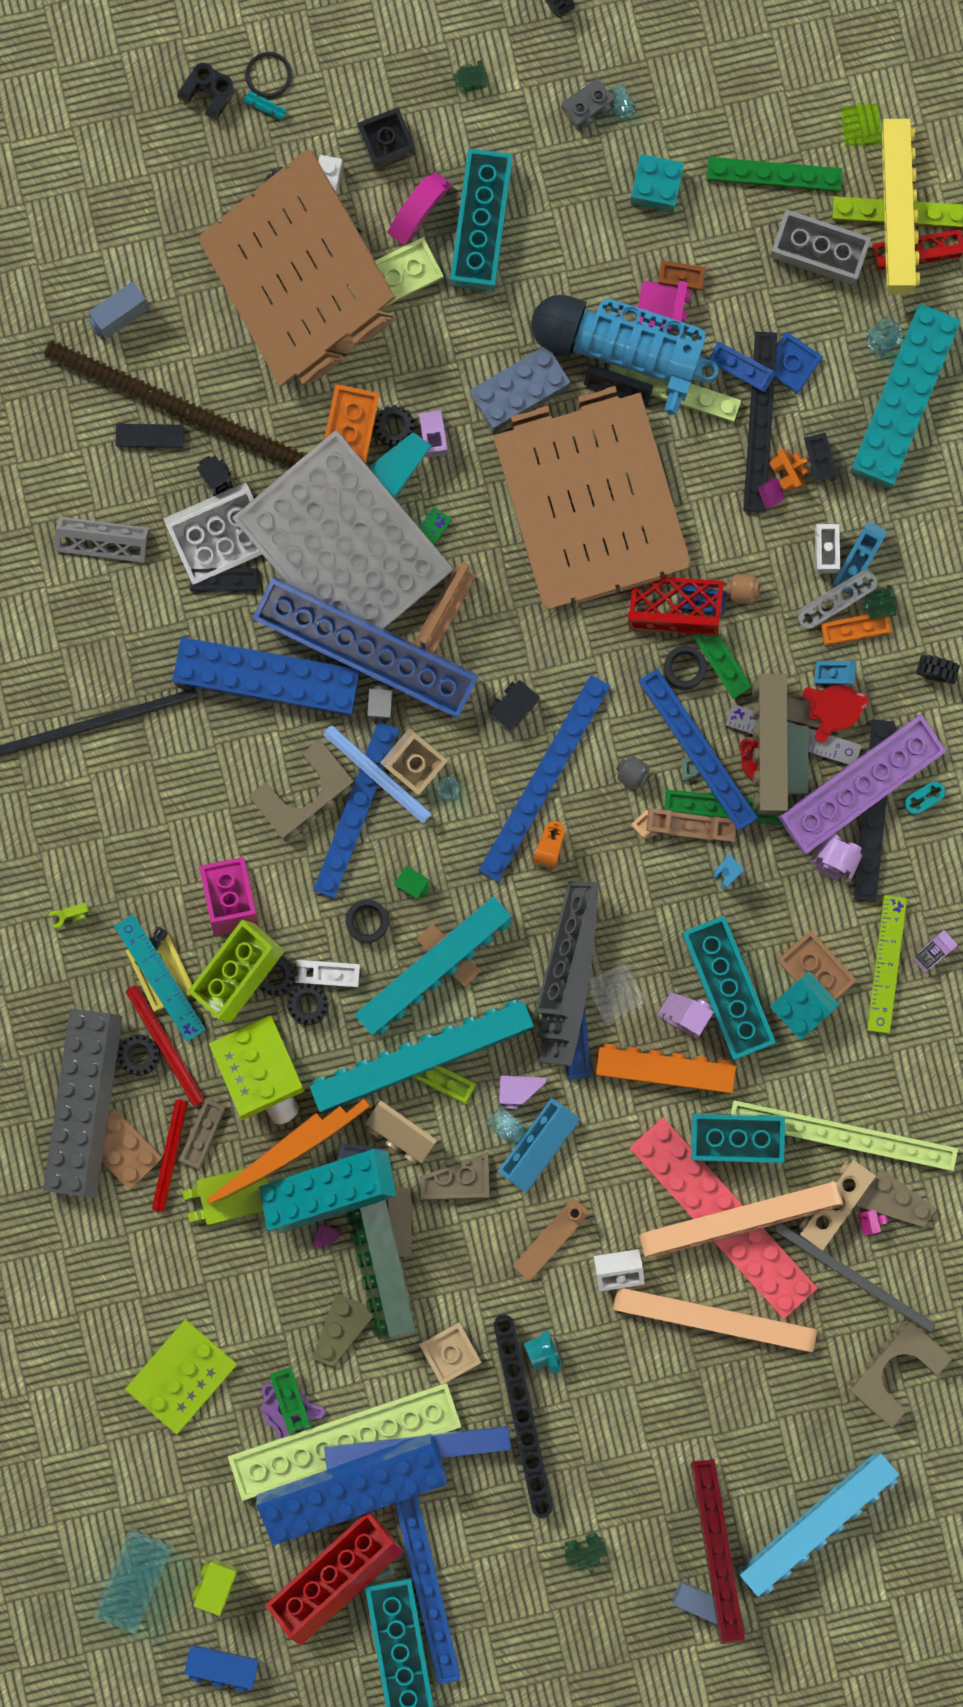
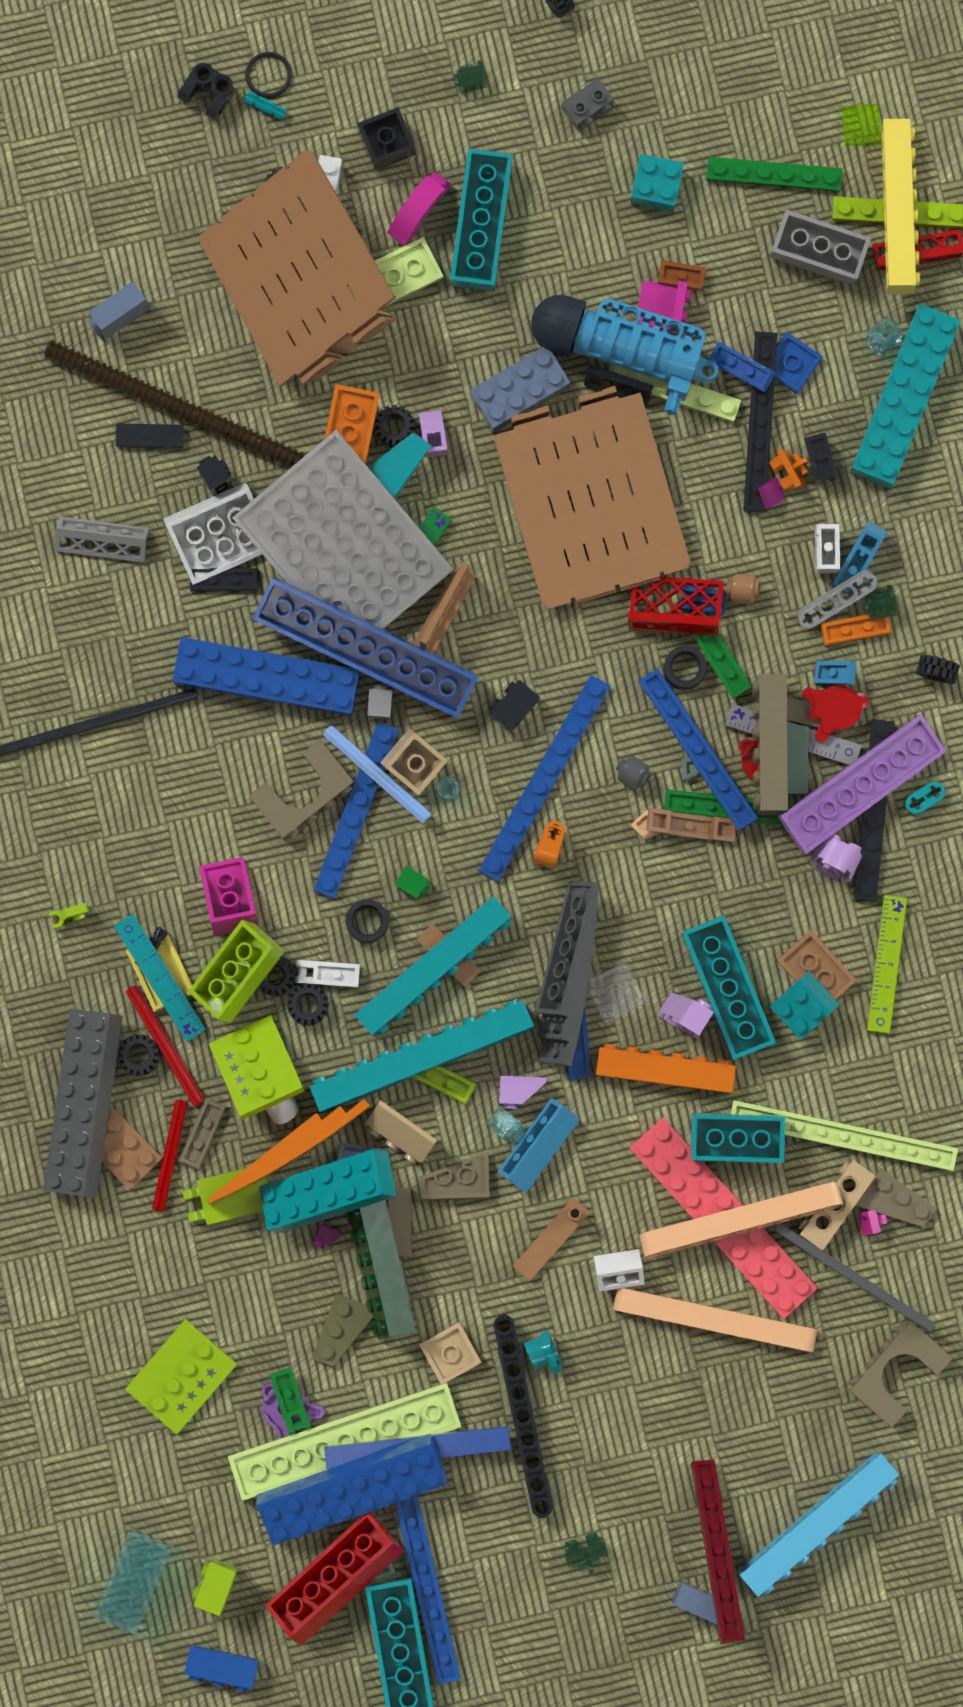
(623, 104): clear light blue cone -> none
(731, 869): dark azure hinge -> none
(934, 951): leg -> none

